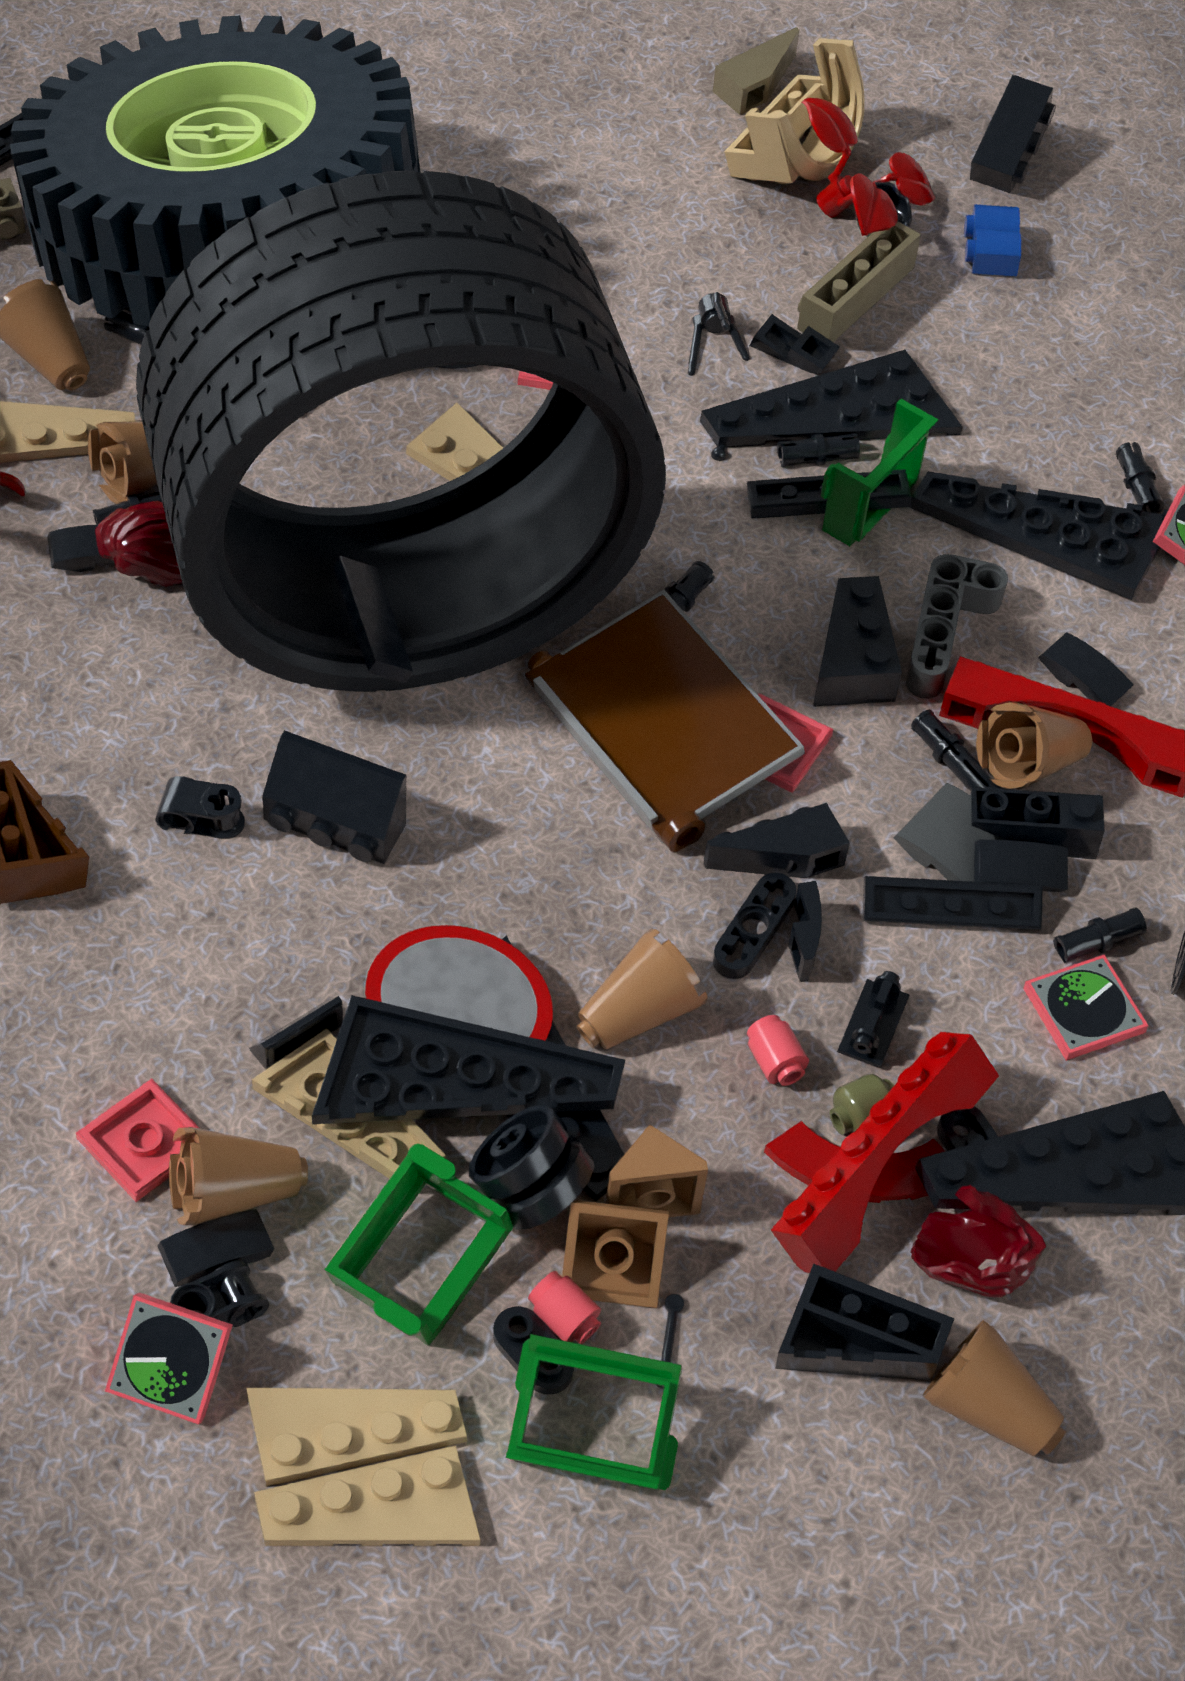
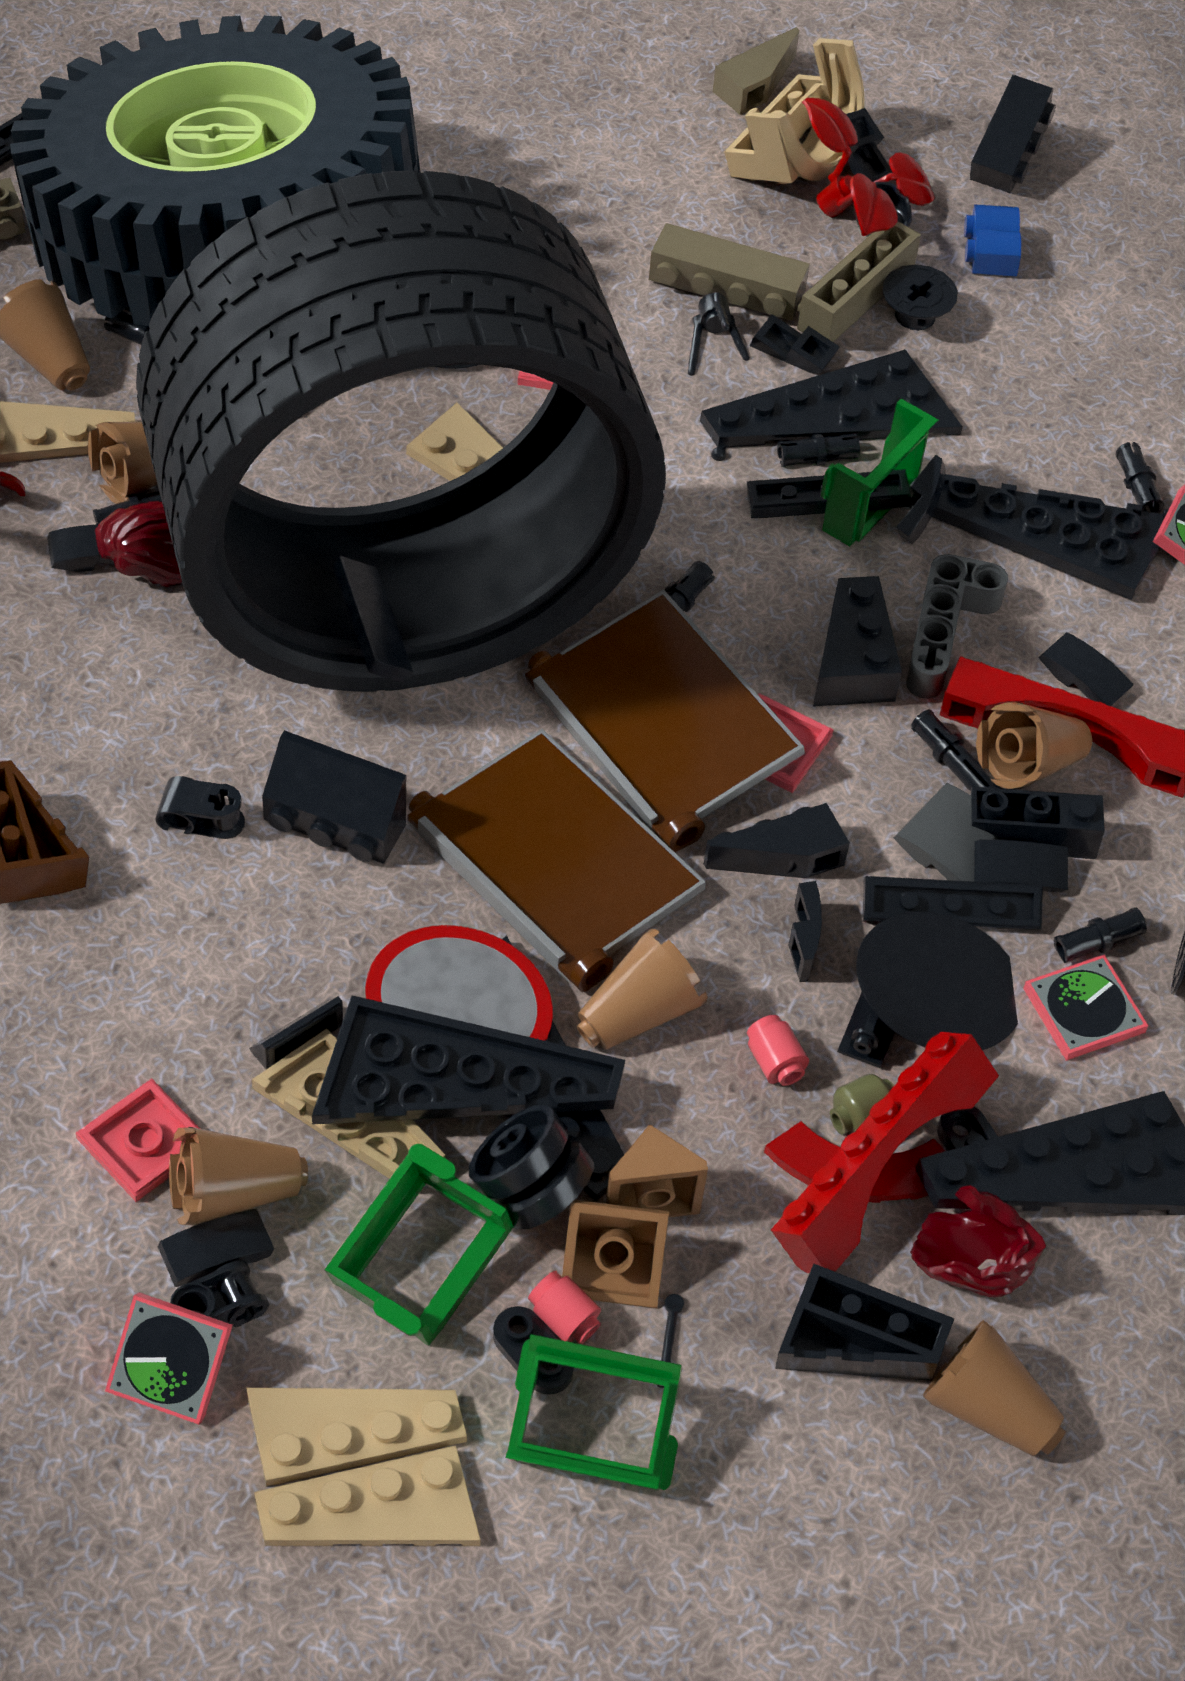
(556, 856): none -> reddish brown door
(737, 271): none -> dark tan brick
(754, 908): black beam -> none
(865, 154): none -> black slope
(919, 295): none -> black piece
(927, 489): none -> black slope
(935, 977): none -> black sticker

